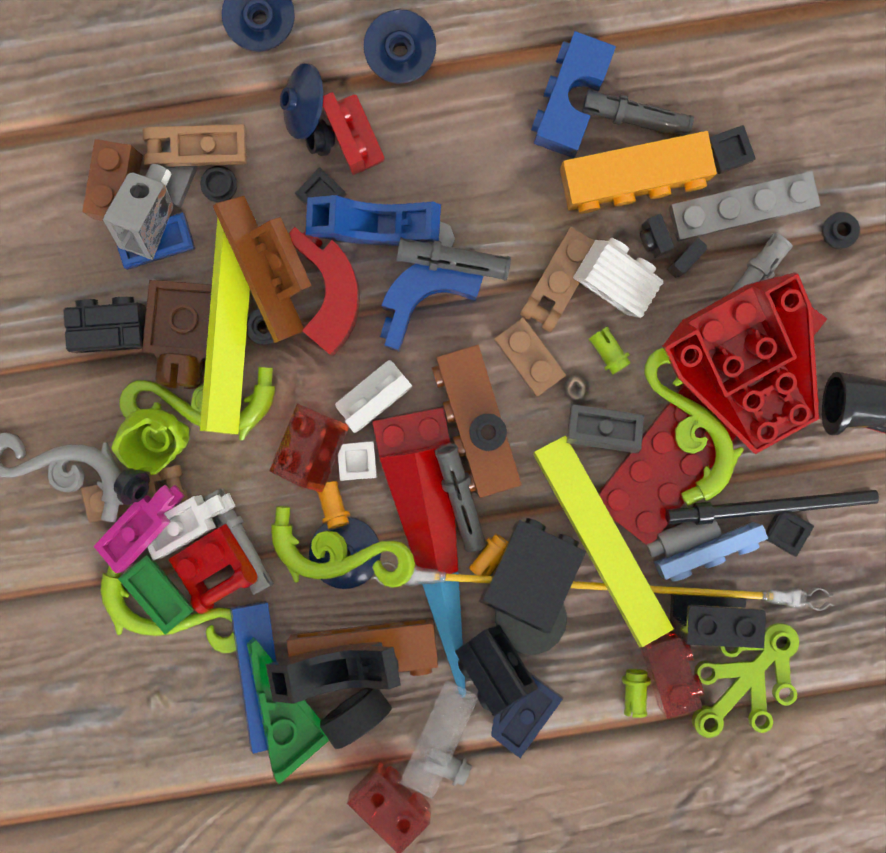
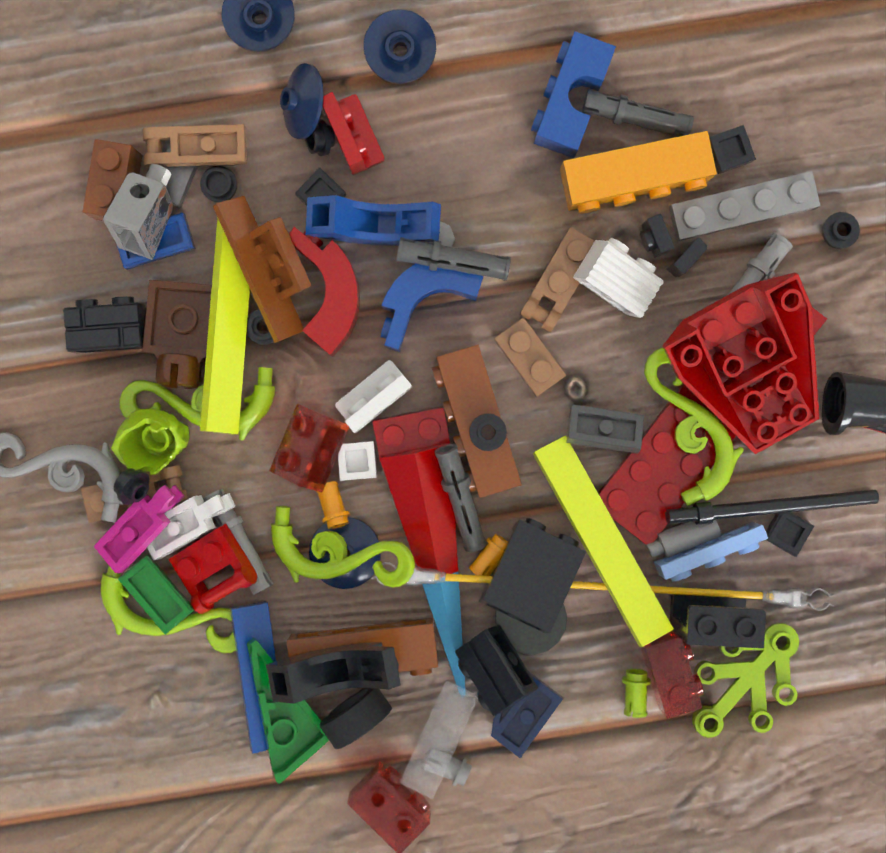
(610, 351): lime pin -> none

